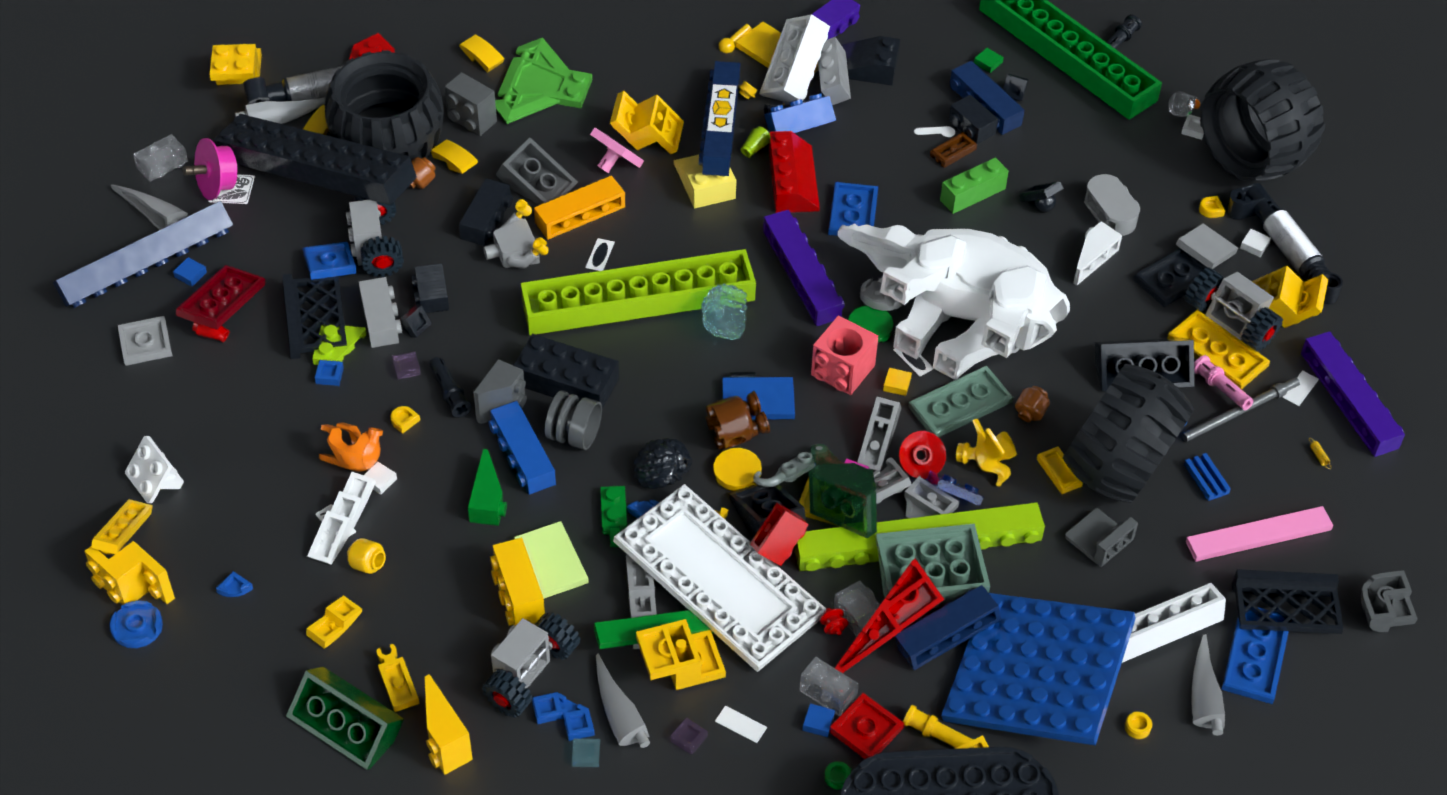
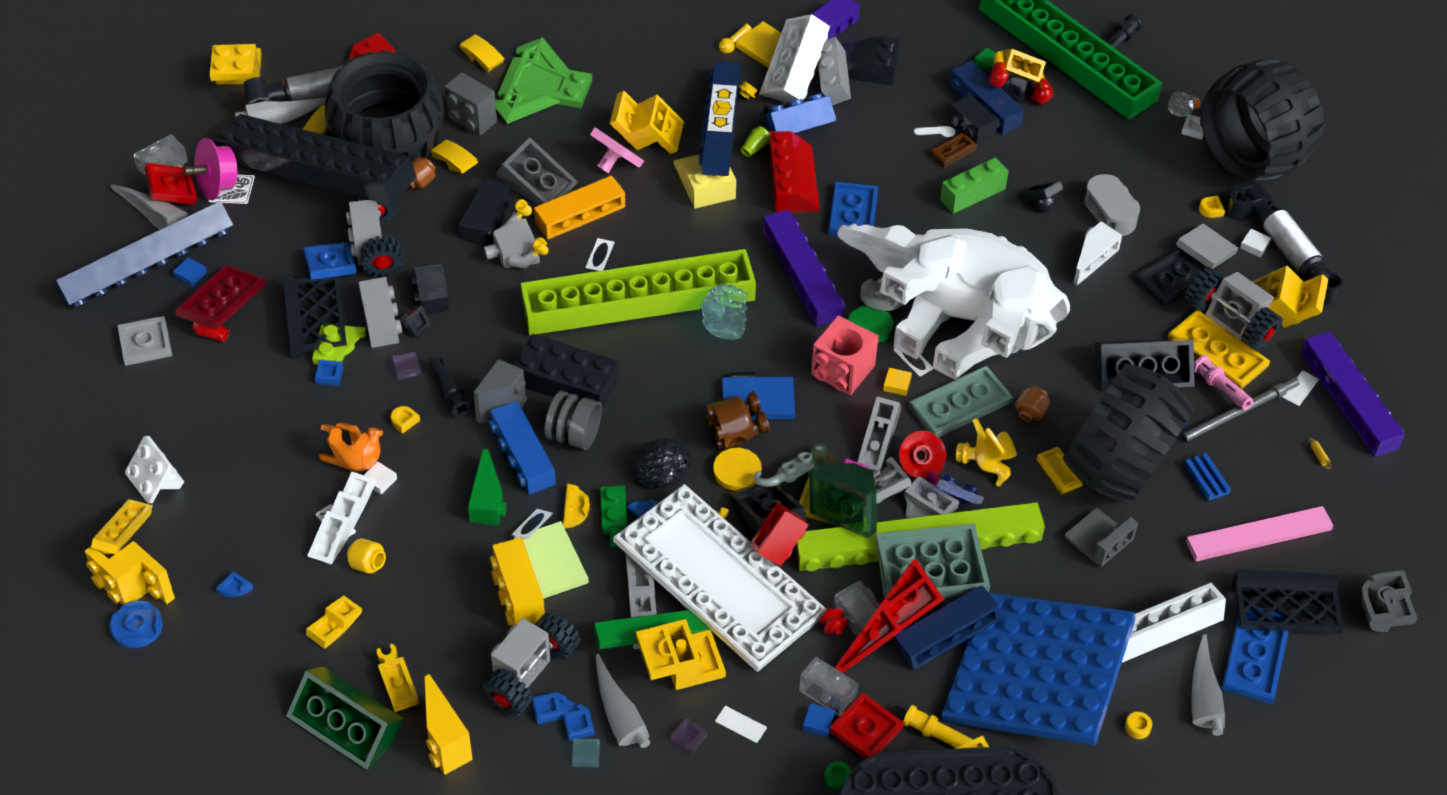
(170, 184): none -> red plate
(532, 523): none -> sticker
(576, 506): none -> yellow tile
(1024, 66): none -> torso

